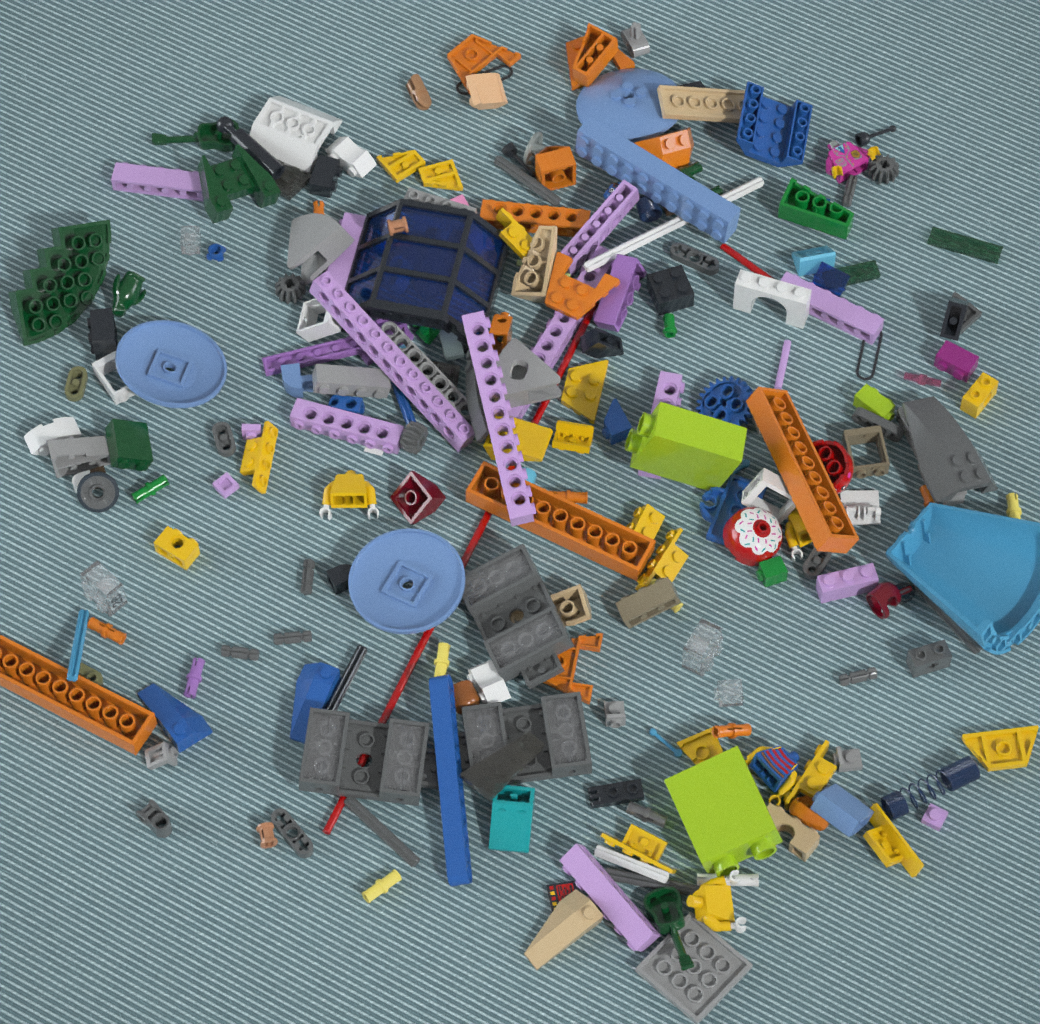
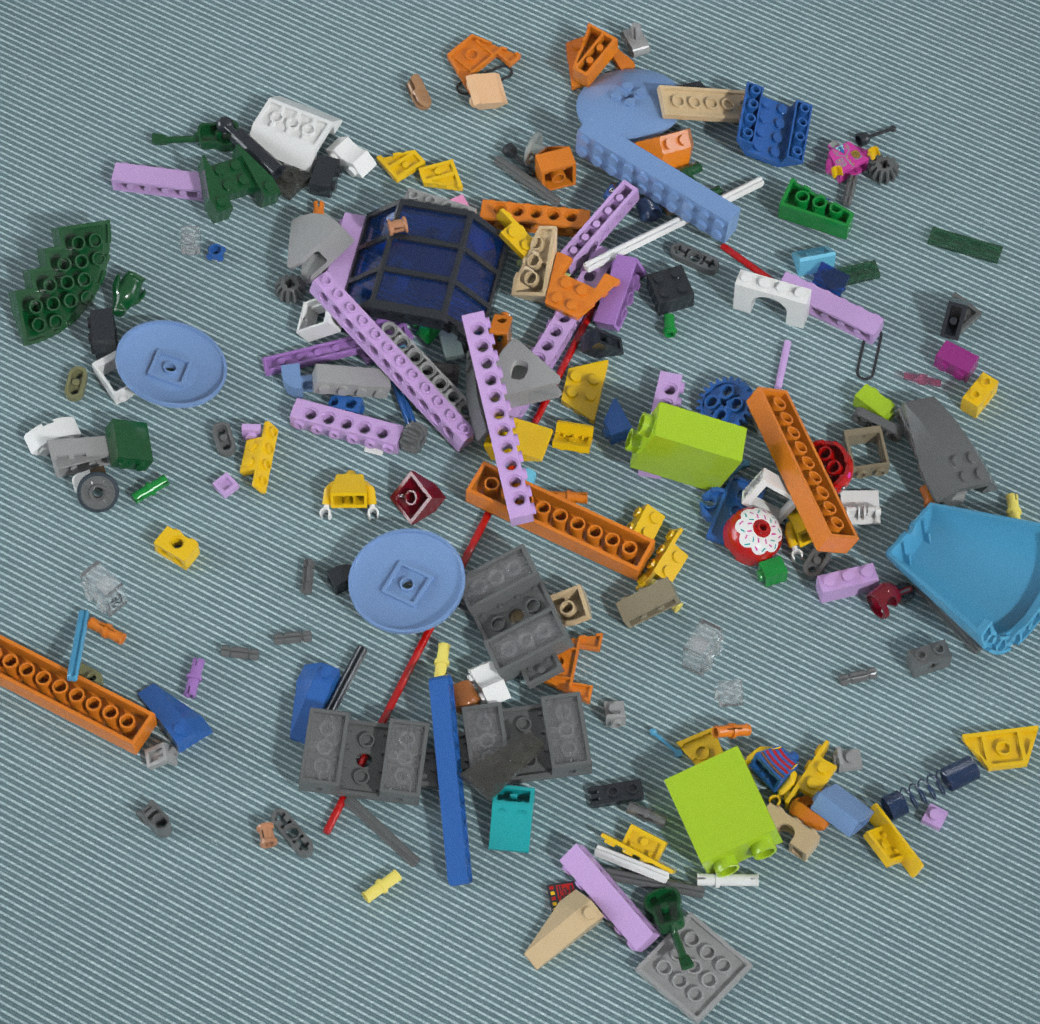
(715, 906): yellow torso -> none

